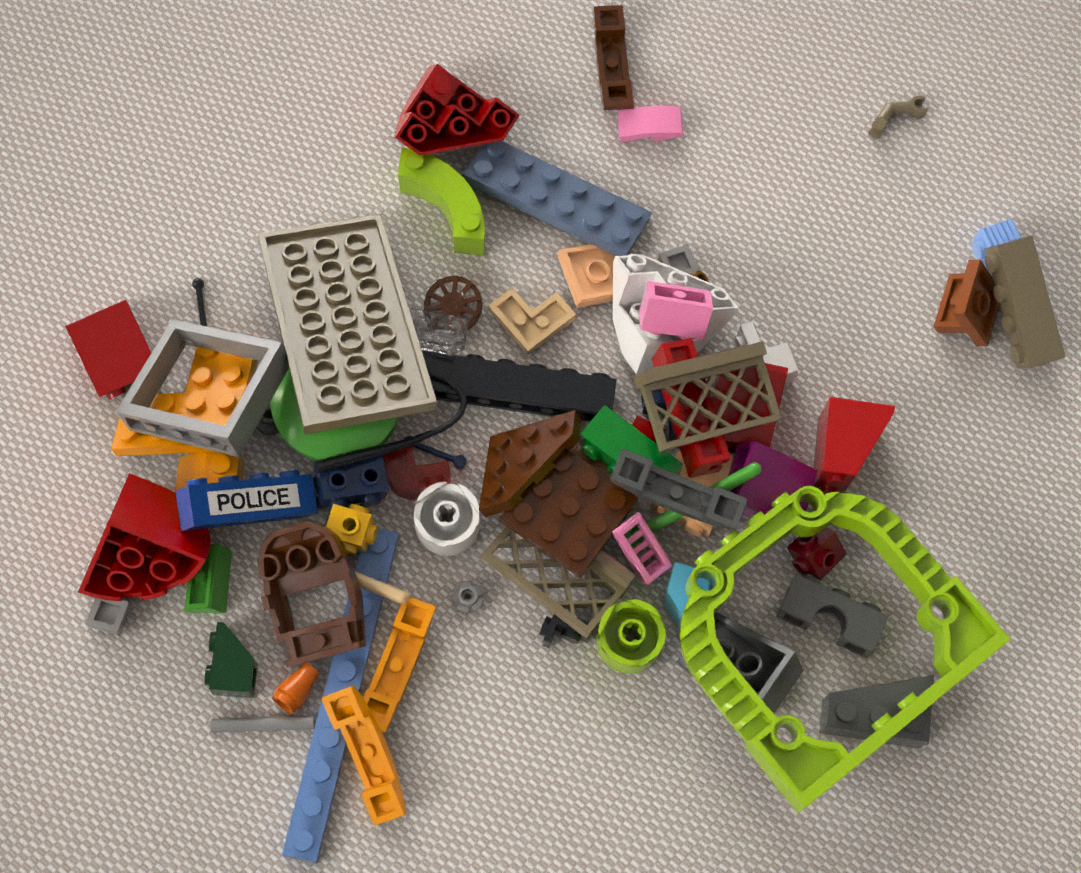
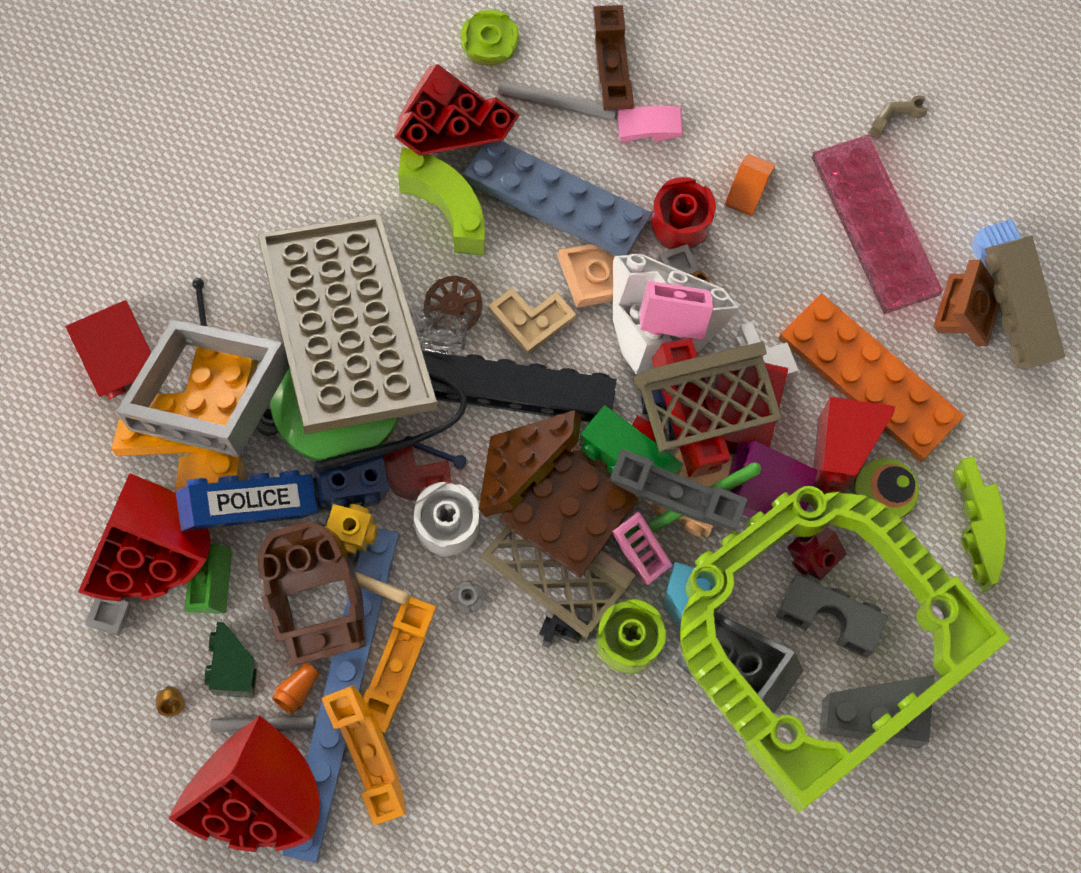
(168, 708): none -> pearl gold hinge
(252, 793): none -> red brick
(489, 37): none -> lime tile
(555, 100): none -> light grey bar
(682, 213): none -> red brick
(749, 184): none -> orange slope
(871, 373): none -> orange plate
(876, 224): none -> clear pink plate
(888, 483): none -> tile
(987, 531): none -> lime slope

